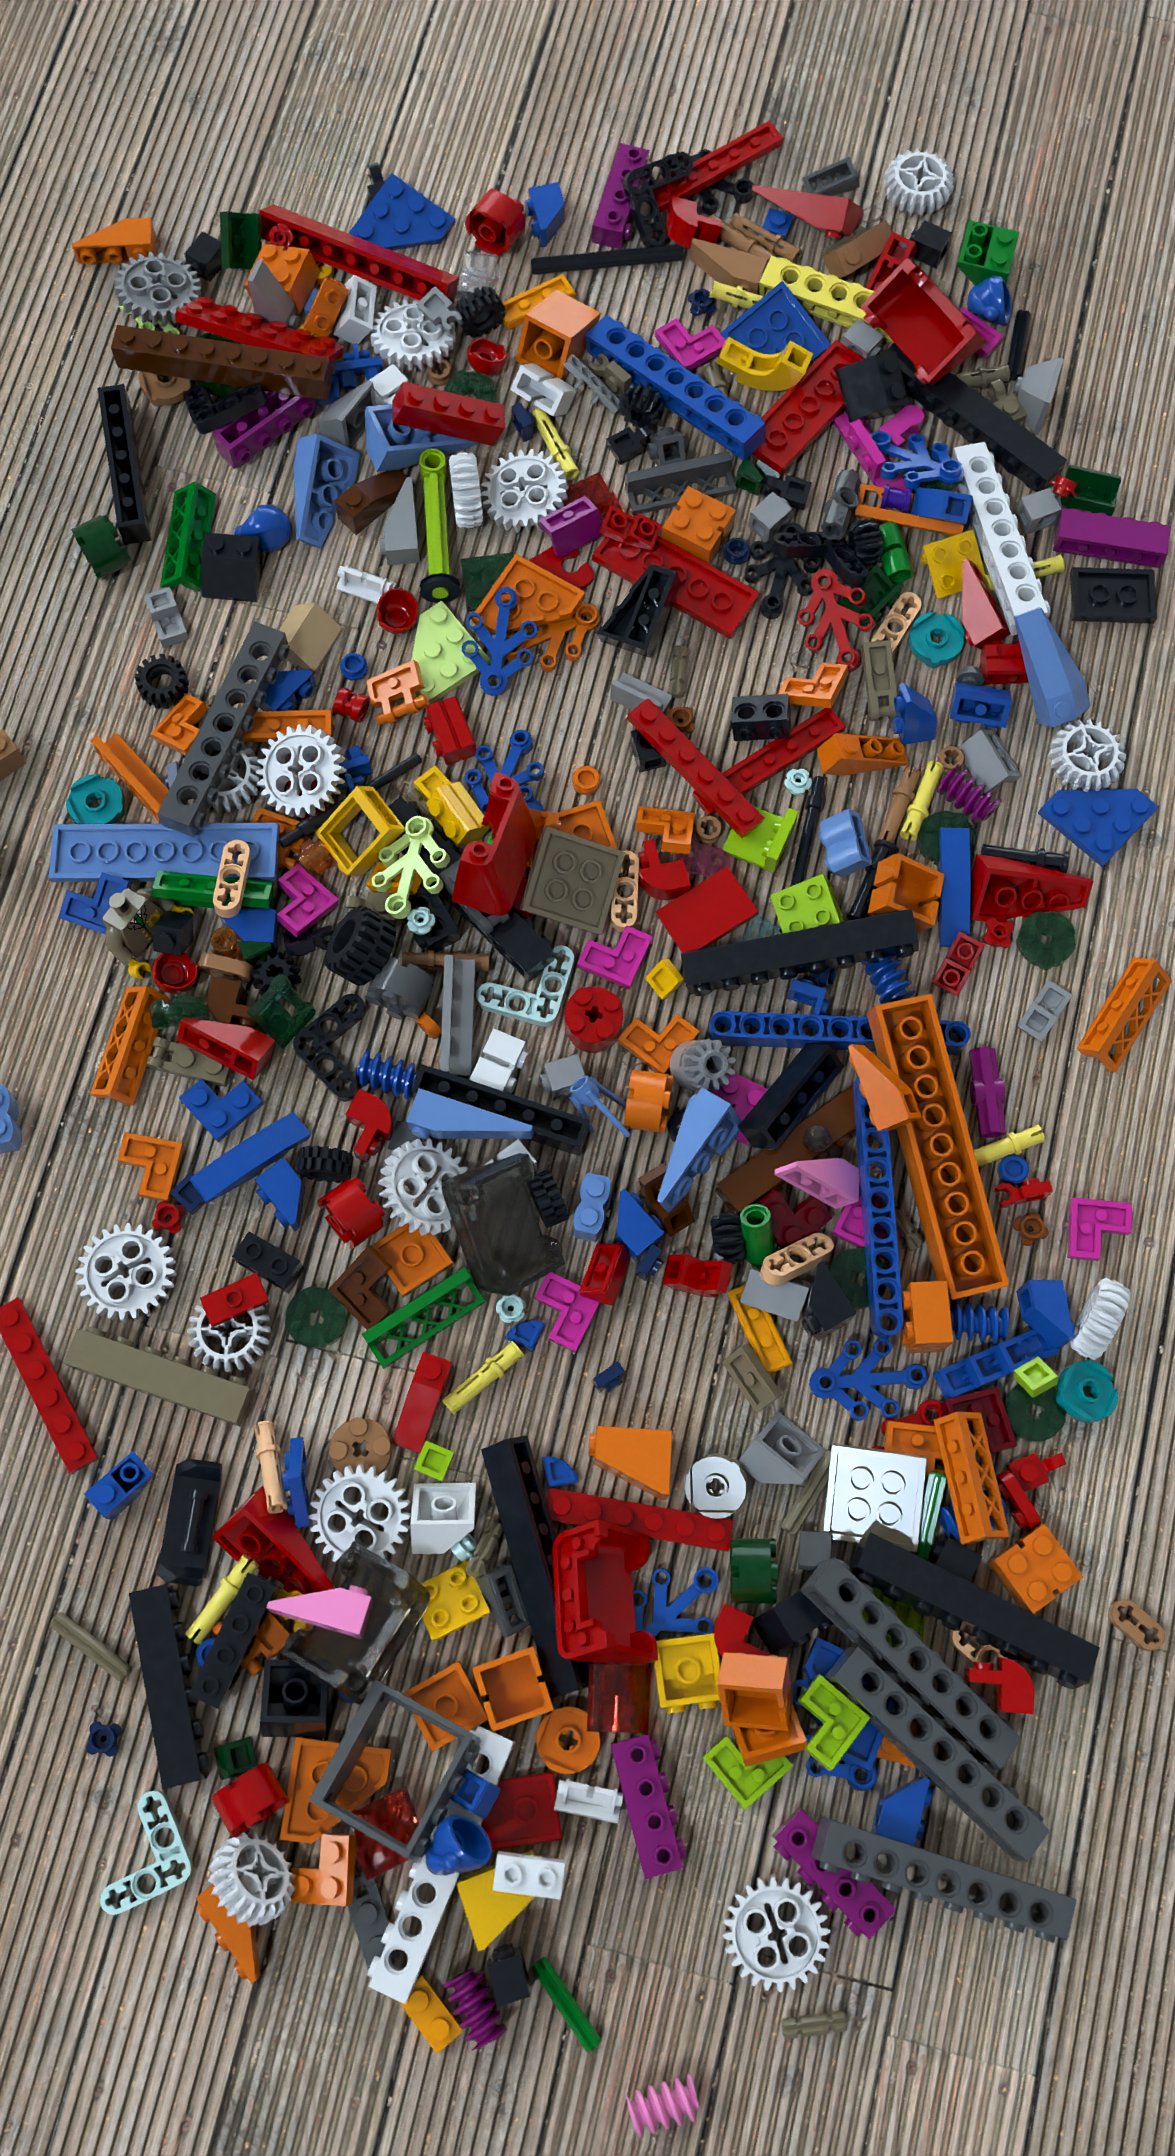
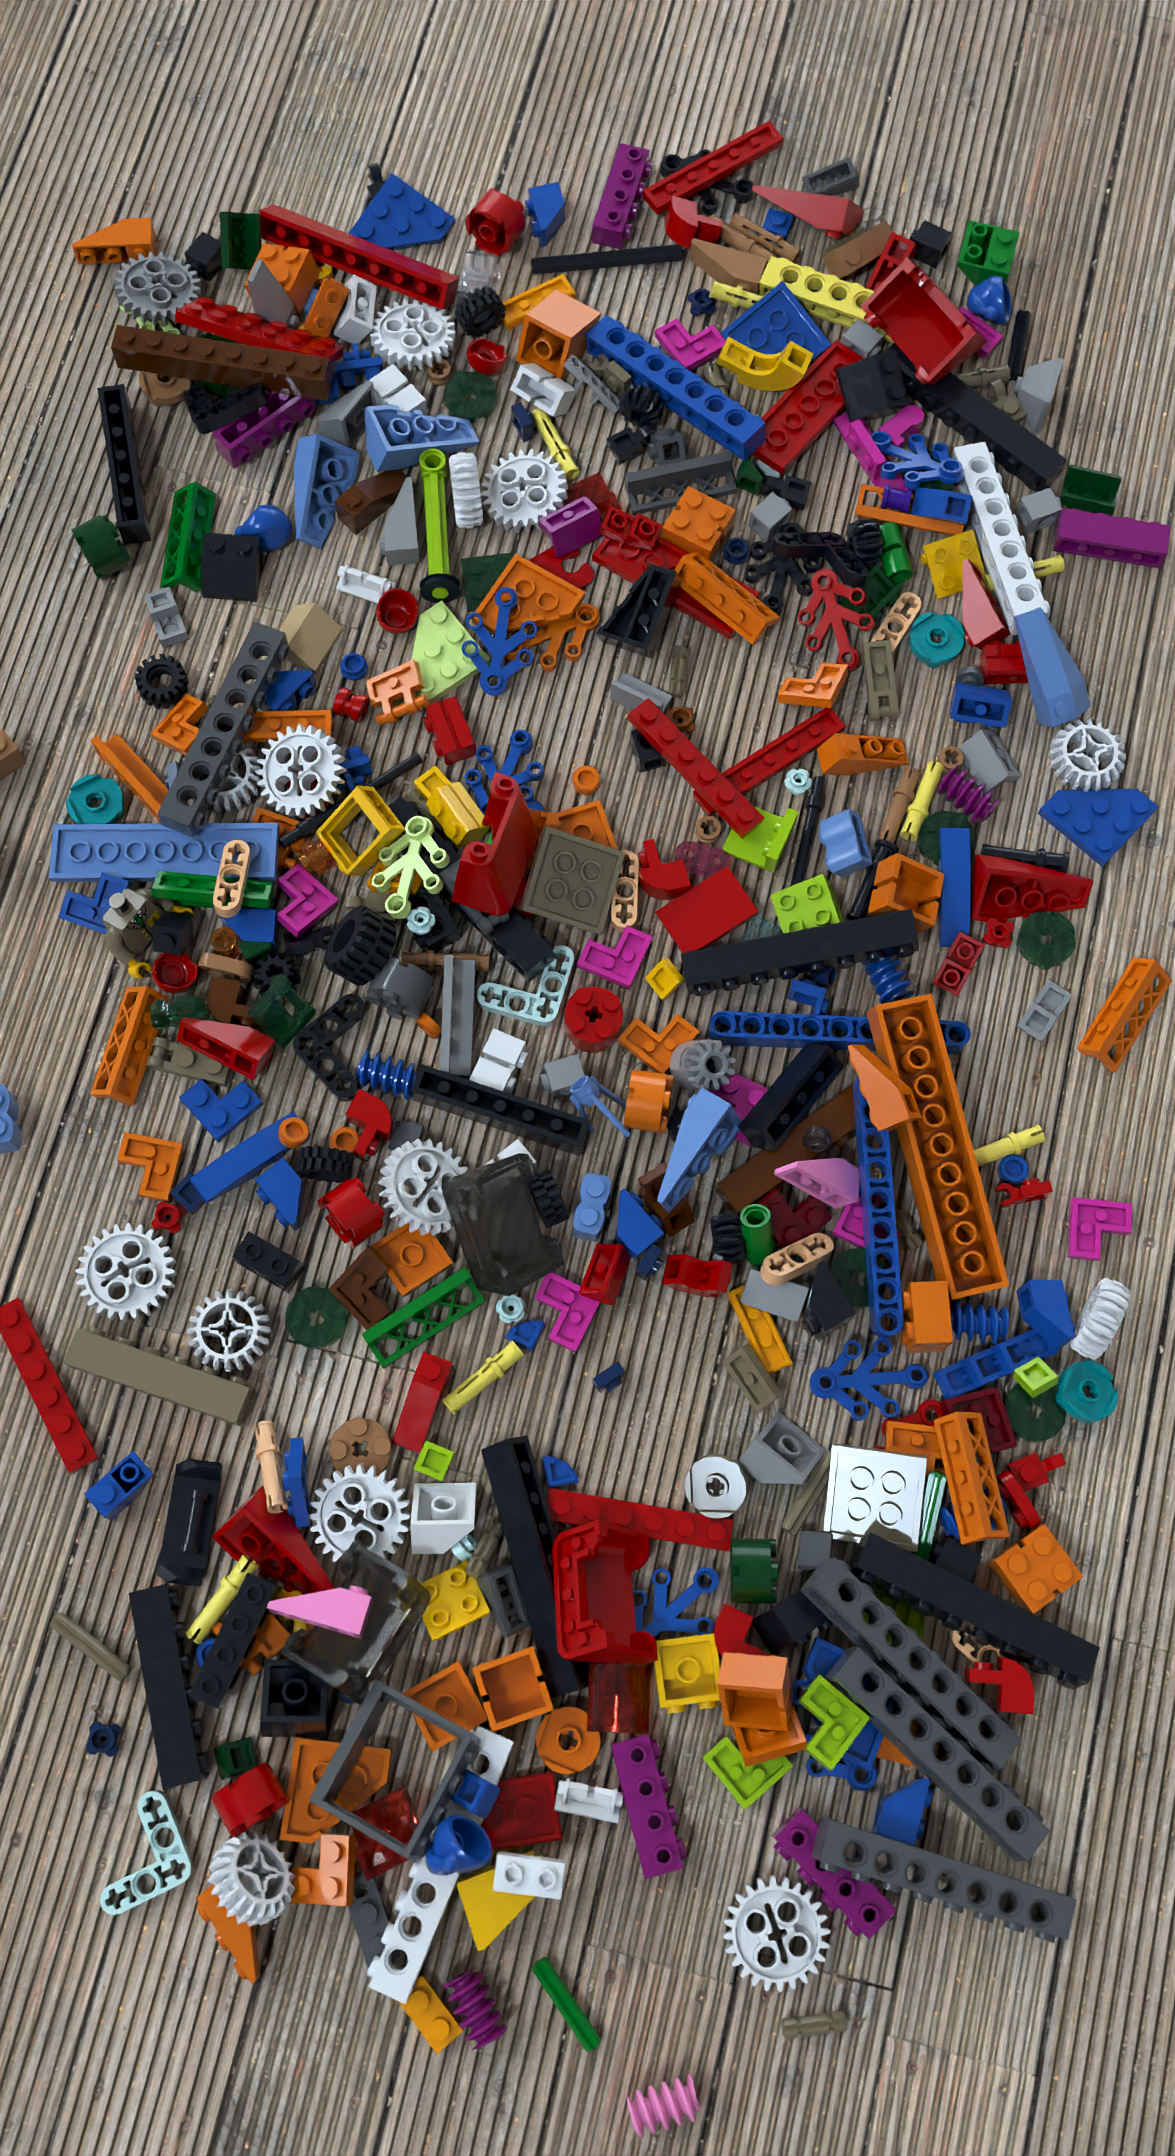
(234, 1300): red plate -> none
(288, 236): red plate -> none
(293, 1132): none -> orange tile
(344, 1139): none -> orange tile
(439, 308): light grey plate -> none
(448, 413): red brick -> none
(451, 1119): medium blue wedge -> none
(508, 1974): black brick -> none
(635, 1456): orange slope -> none
(644, 193): black beam -> none
(673, 824): orange plate -> none
(724, 597): none -> orange fence
(761, 717): black brick -> none
(841, 504): dark grey piece -> none
(914, 716): blue slope -> none
(934, 185): white gear -> none
(987, 1092): magenta piece -> none
(1039, 1229): dark orange plate -> none
(1064, 486): red plate -> none
(1113, 595): black plate -> none
(1141, 1619): medium nougat beam -> none

